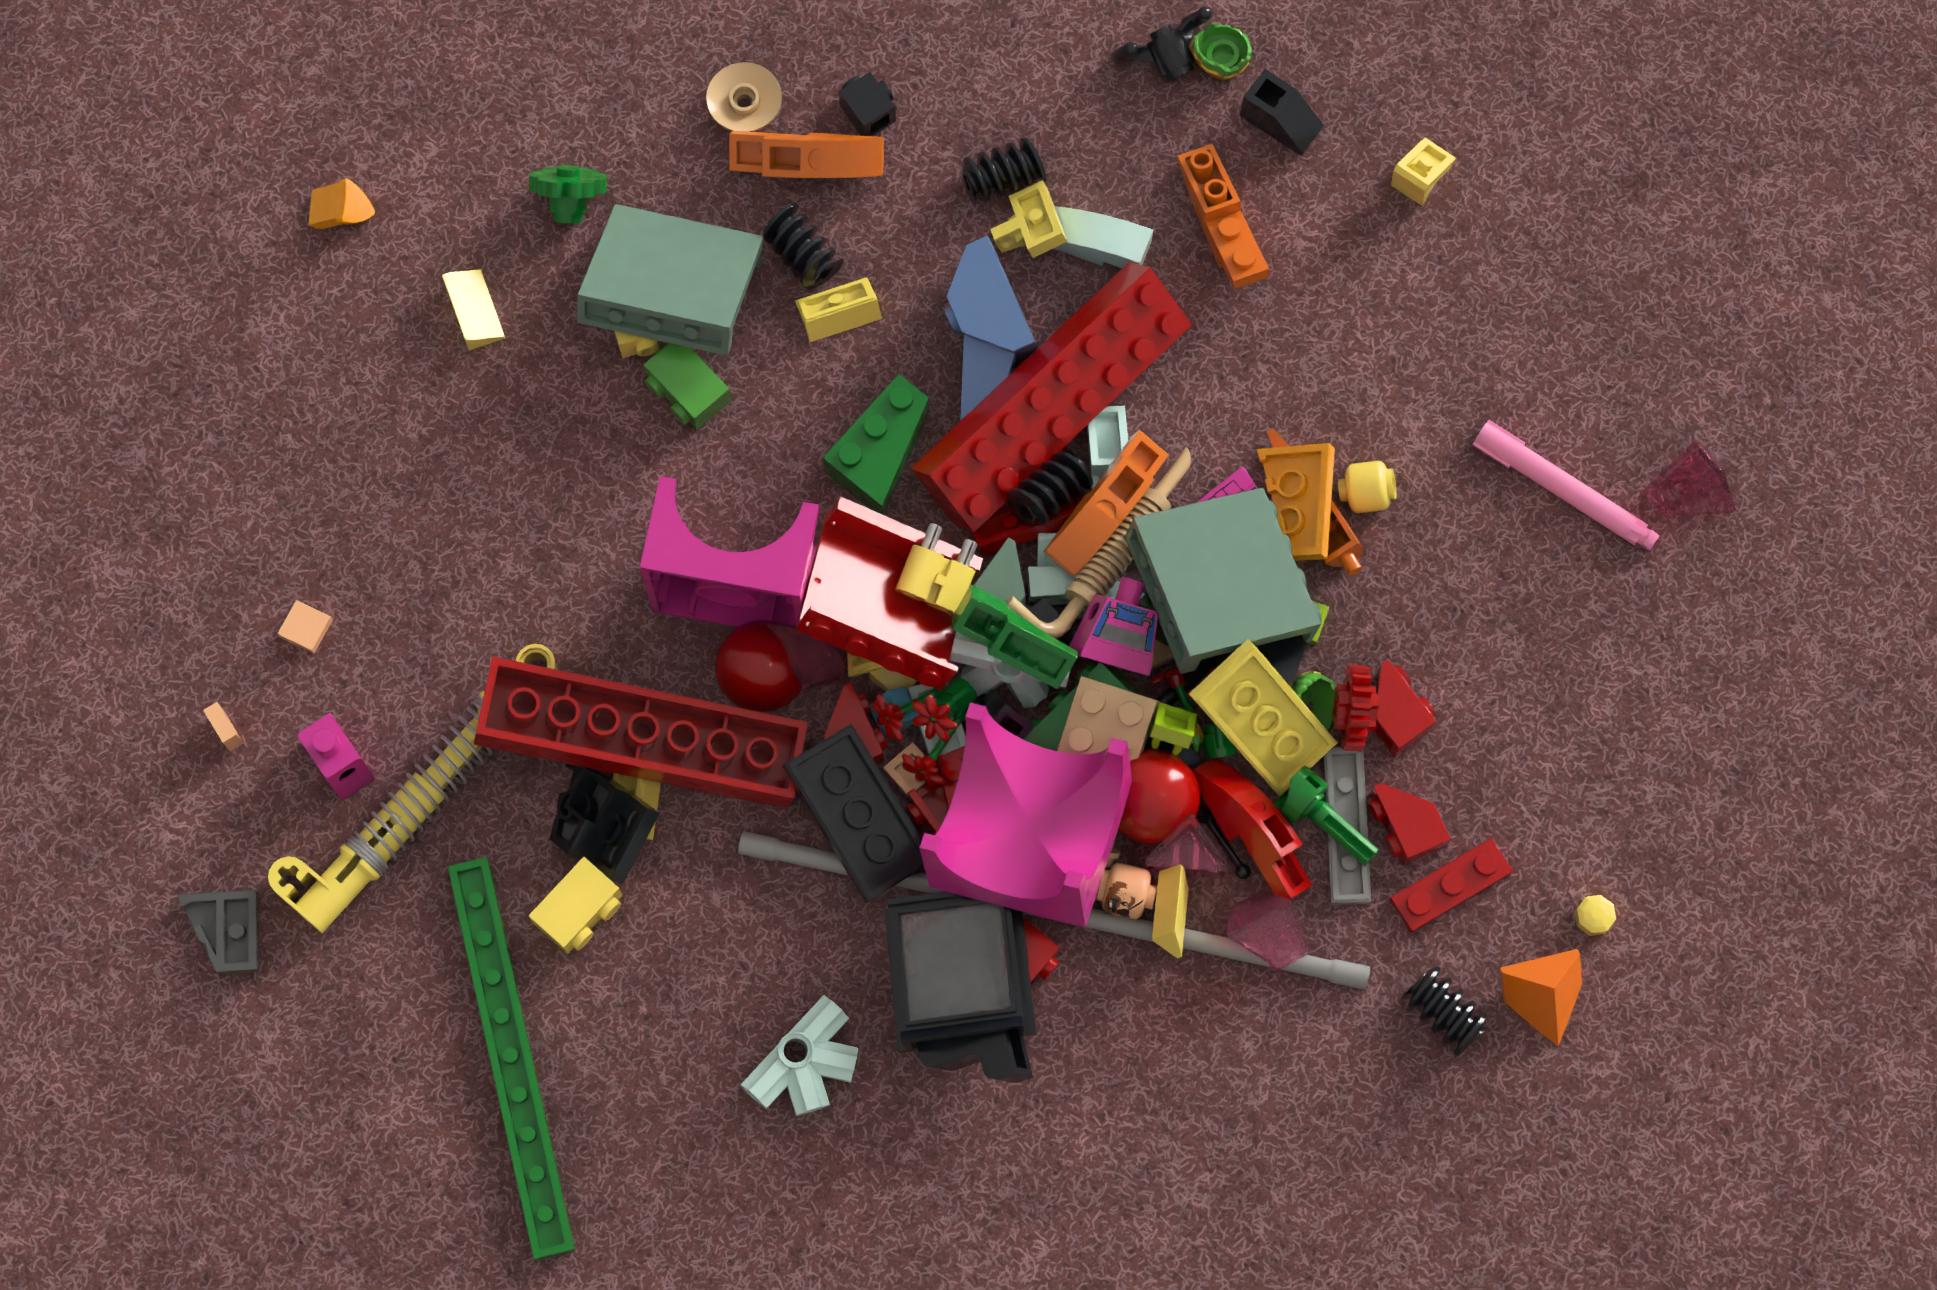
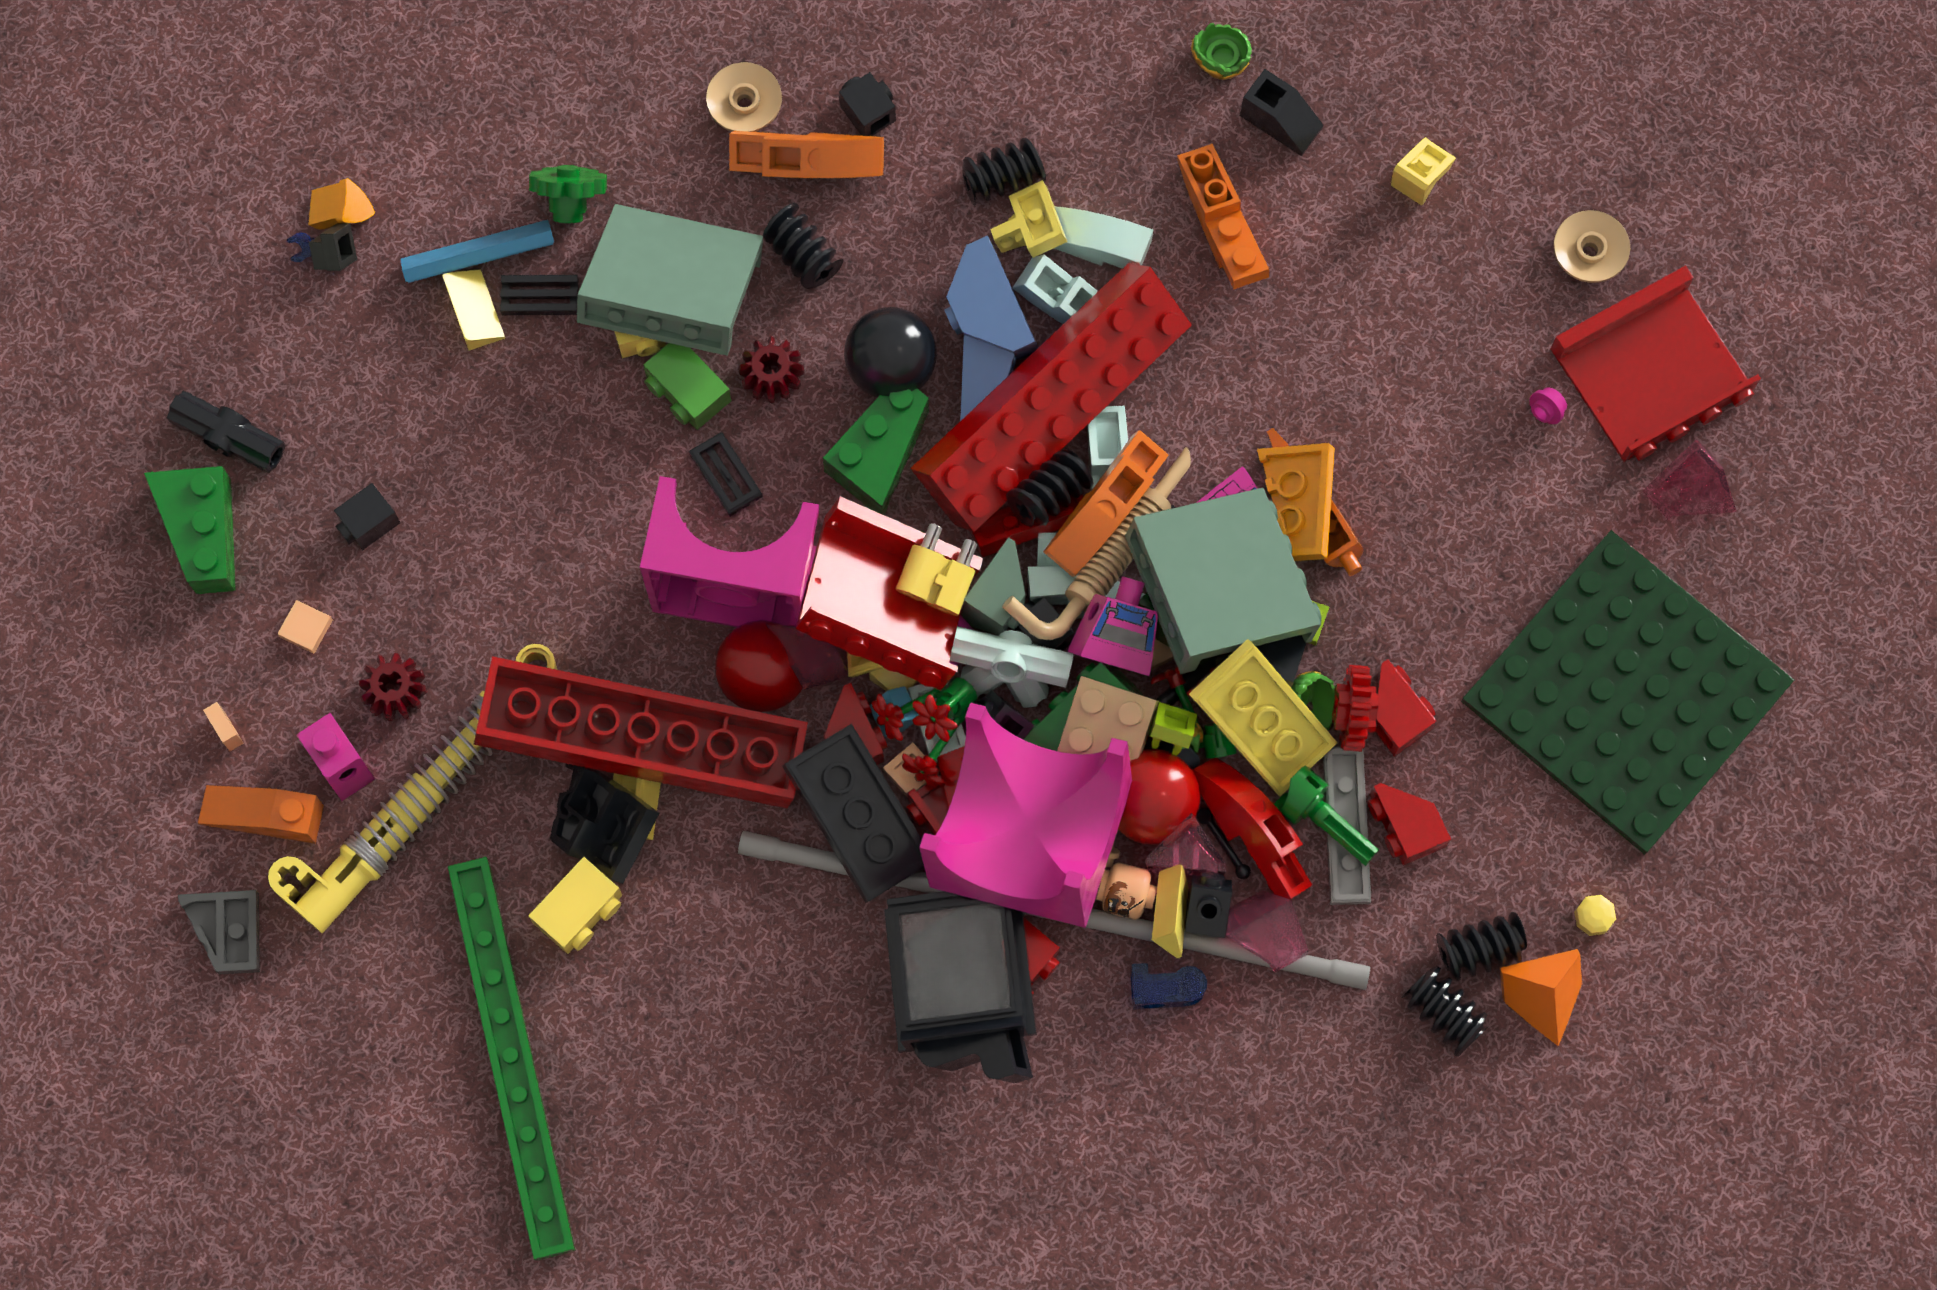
(199, 524): none -> green wedge
(226, 430): none -> black piece
(262, 812): none -> orange slope
(330, 250): none -> pearl dark grey piece
(365, 517): none -> black brick
(392, 700): none -> dark red gear
(477, 251): none -> dark azure tile
(539, 281): none -> black tile
(742, 500): none -> black tile
(773, 383): none -> dark red gear
(804, 1077): light aqua piece -> none
(838, 309): light yellow slope -> none
(890, 351): none -> black piece
(1012, 637): green slope -> none
(1053, 288): none -> light aqua slope
(1166, 989): none -> clear blue leg
(1168, 47): black piece -> none
(1208, 904): none -> black brick
(1368, 487): light yellow head -> none
(1451, 885): red plate -> none
(1482, 945): none -> black piece
(1510, 451): bright pink piece -> none
(1548, 405): none -> dark pink plate
(1597, 231): none -> tan dish
(1627, 691): none -> dark green plate
(1652, 367): none -> red panel

